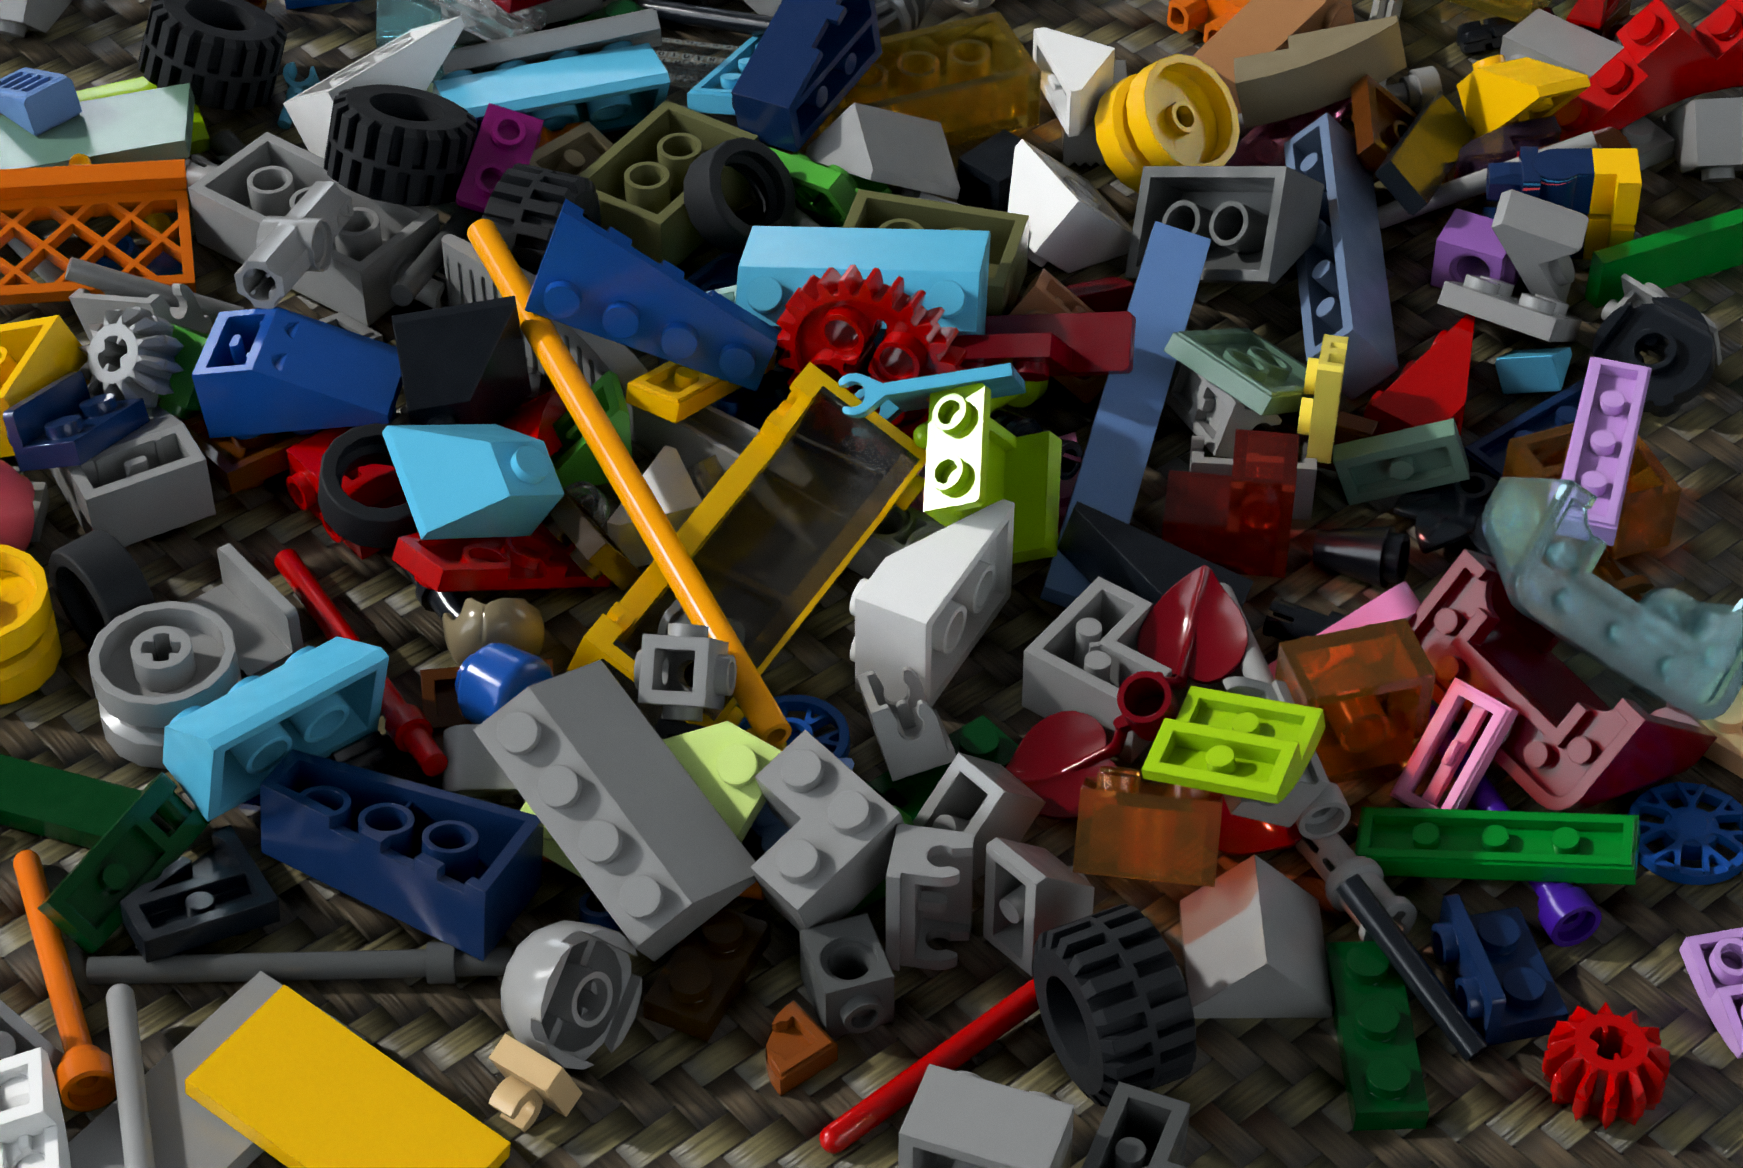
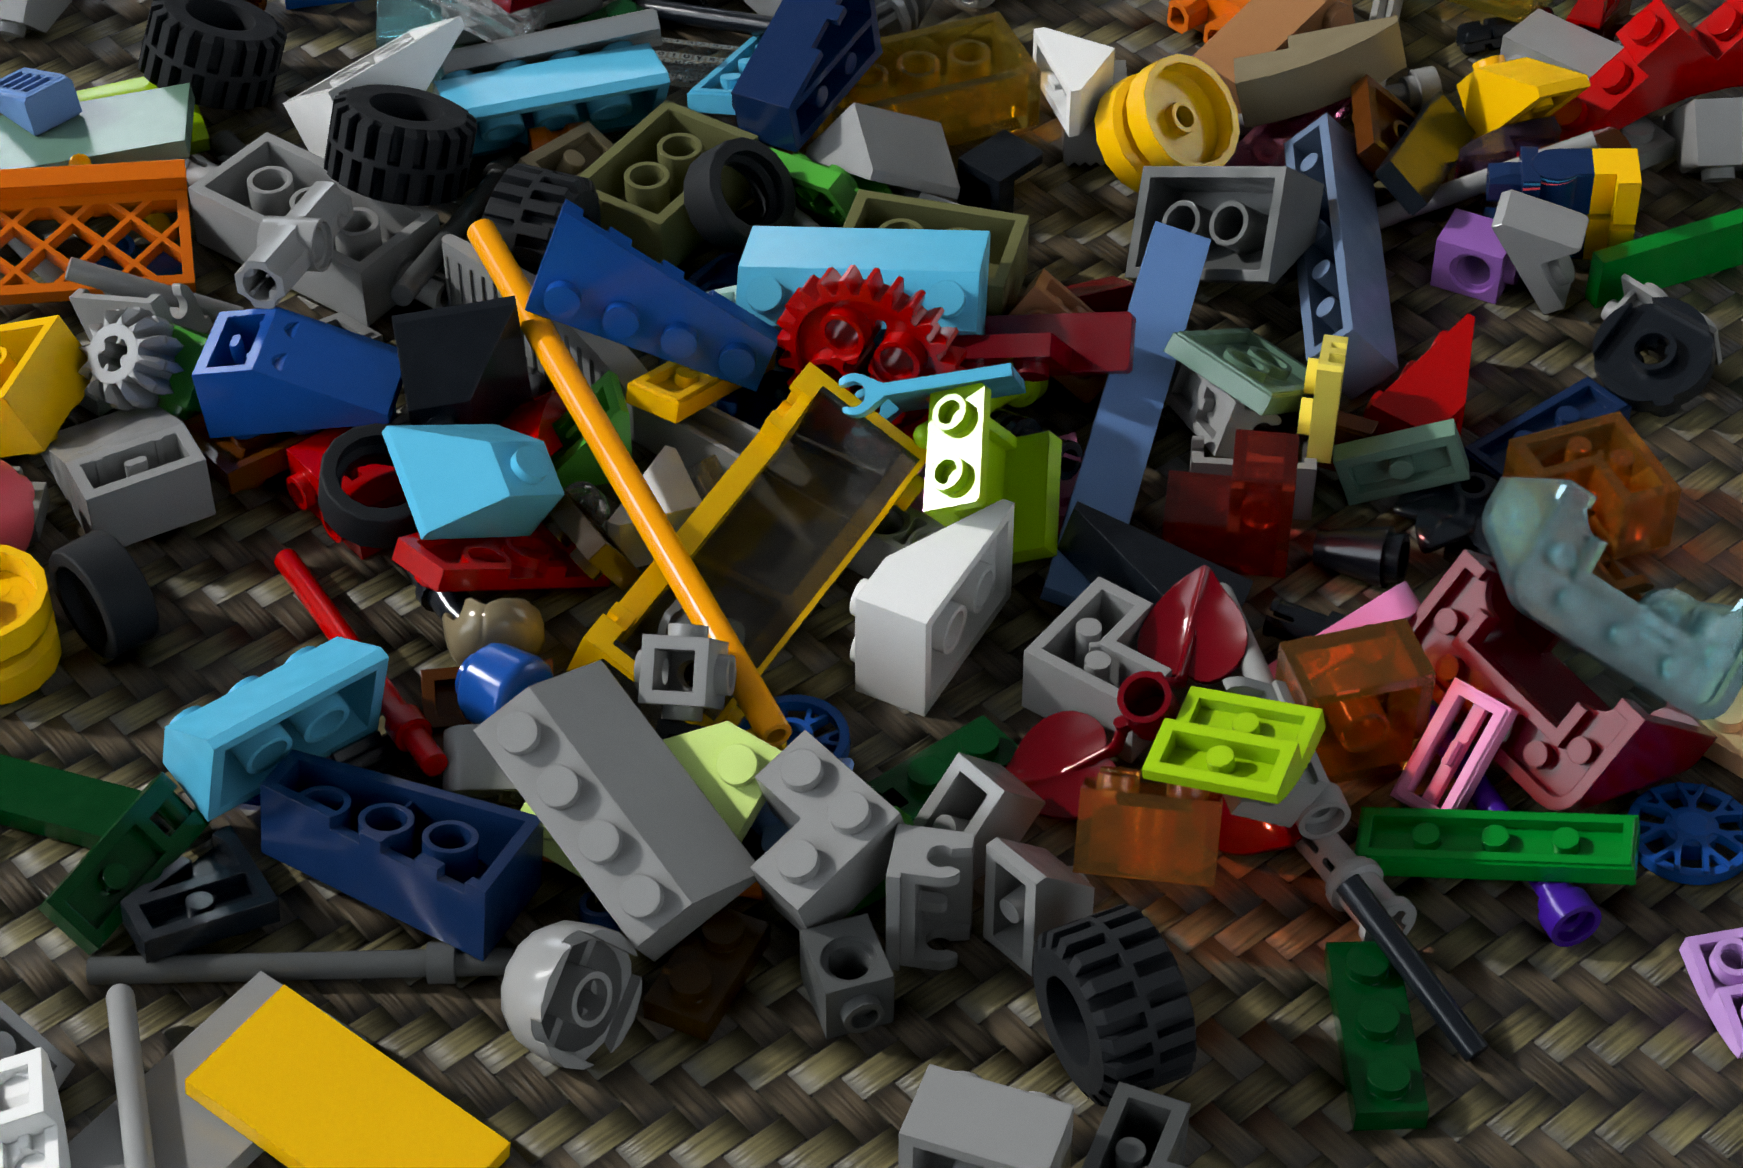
(67, 425): dark blue bracket -> none
(84, 1070): orange piece -> none
(156, 666): light grey wheel -> none
(261, 618): light grey panel -> none
(294, 89): medium azure hand -> none
(502, 141): magenta bracket -> none
(529, 1084): tan tile -> none
(797, 1049): dark orange tile -> none
(906, 730): light grey hinge -> none
(949, 1055): red piece -> none
(1067, 214): white slope -> none
(1254, 947): light grey slope -> none
(1497, 972): dark blue bracket -> none
(1529, 314): light grey plate -> none
(1533, 370): medium azure slope -> none
(1606, 438): lavender tile -> none
(1606, 1065): red gear -> none

